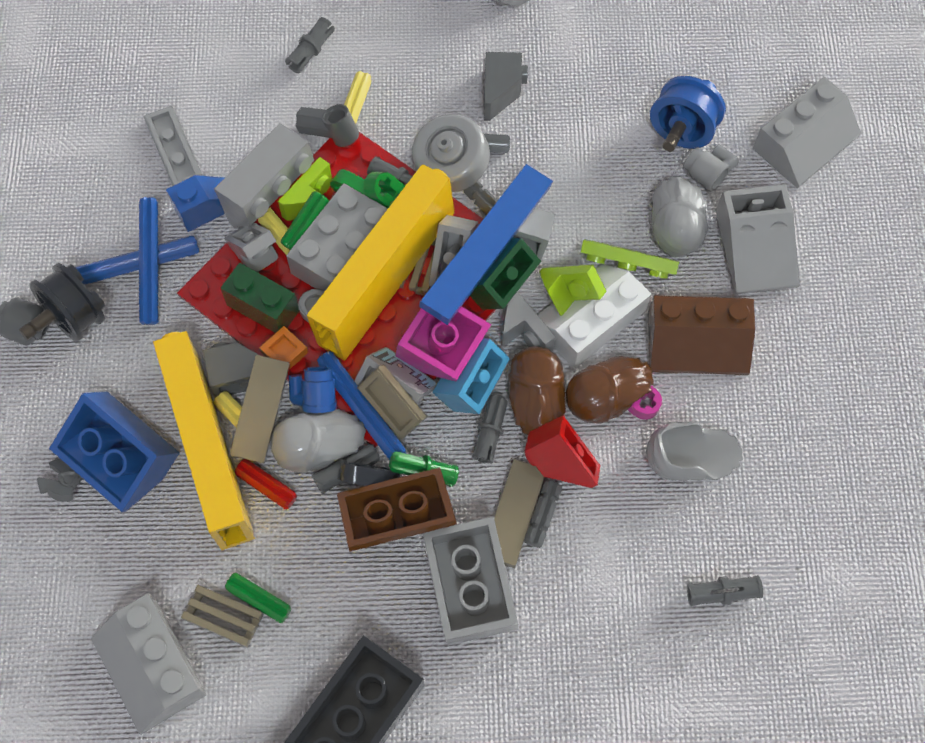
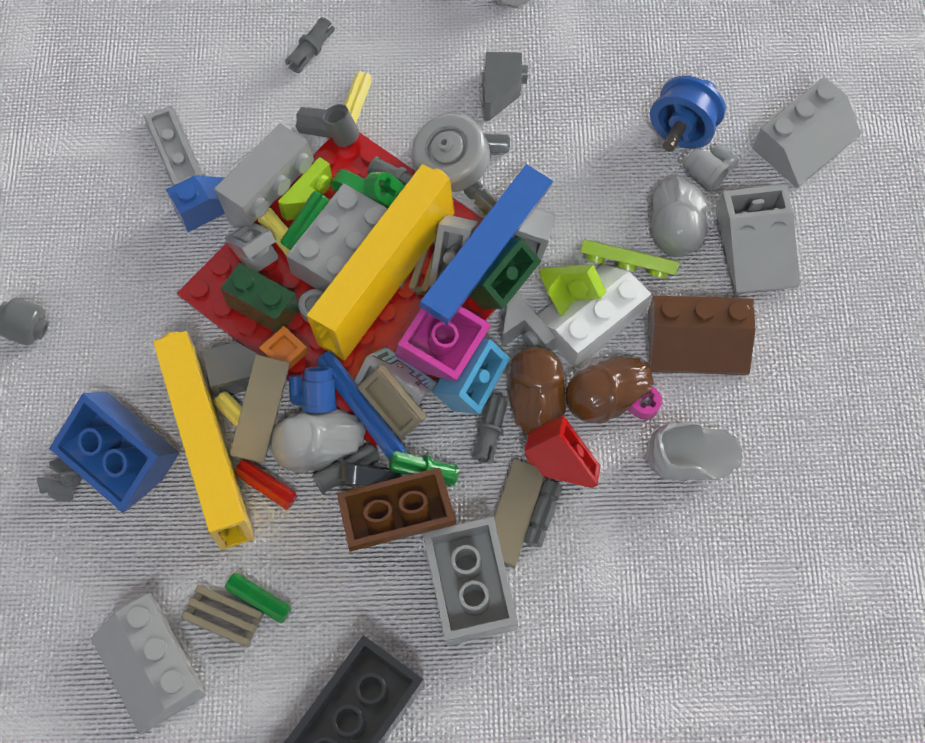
(64, 303): black wheel -> none
(130, 261): blue axle -> none
(148, 261): blue axle -> none
(748, 588): dark grey pin -> none

